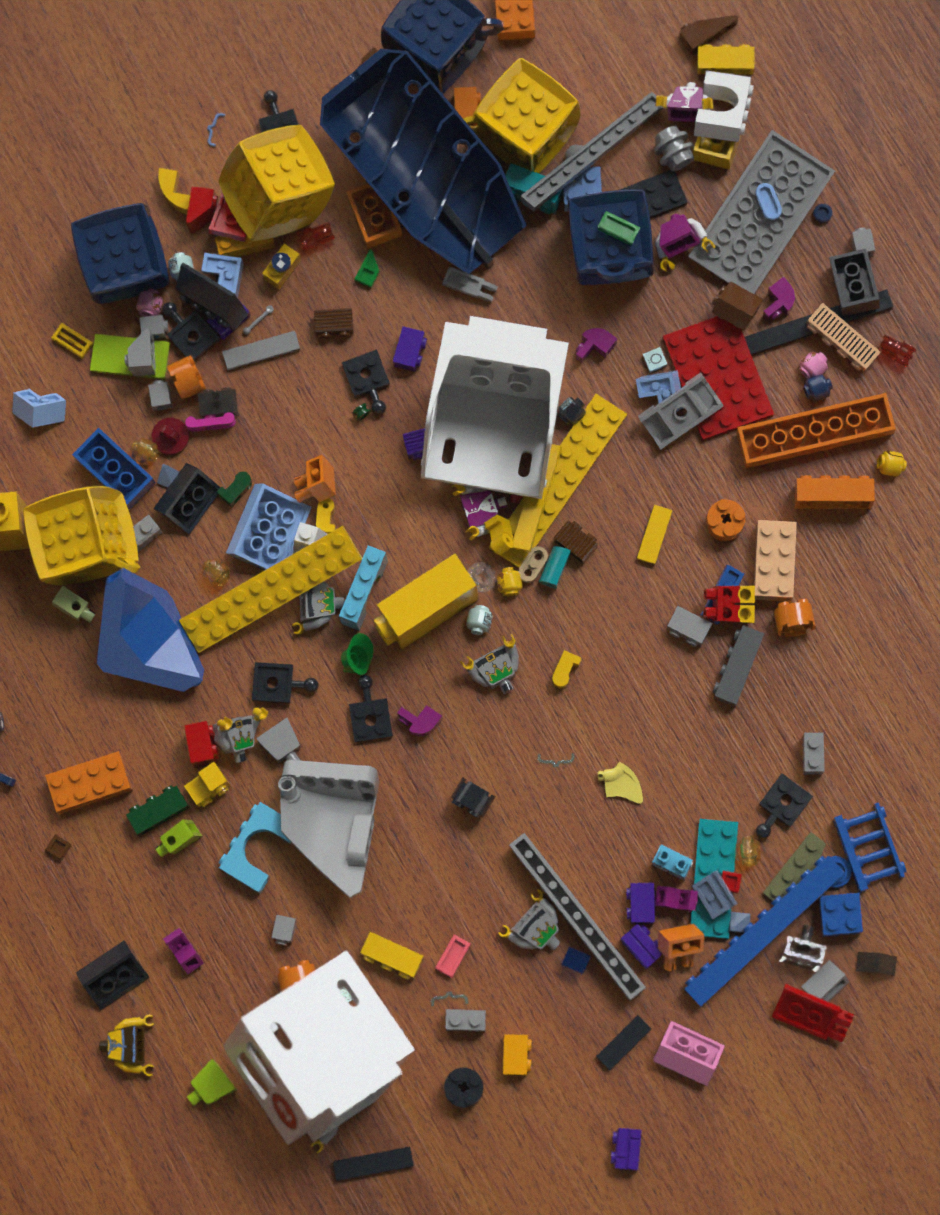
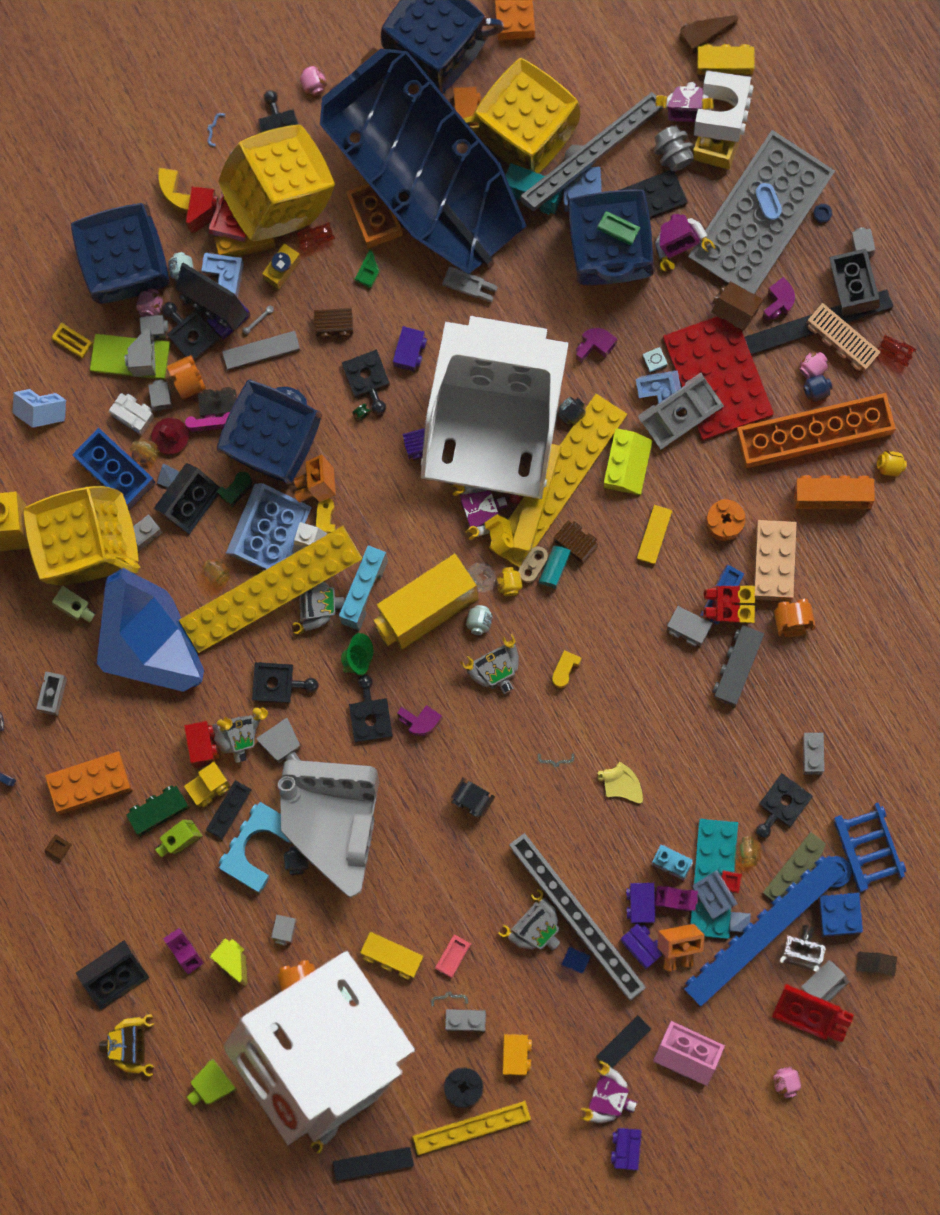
(51, 693): none -> light grey brick
(131, 414): none -> white brick
(229, 809): none -> black tile
(231, 958): none -> neon yellow slope
(270, 430): none -> dark blue piece
(295, 861): none -> black head
(313, 80): none -> bright pink head
(471, 1128): none -> yellow tile
(608, 1097): none -> torso
(627, 462): none -> neon yellow slope
(787, 1082): none -> bright pink head

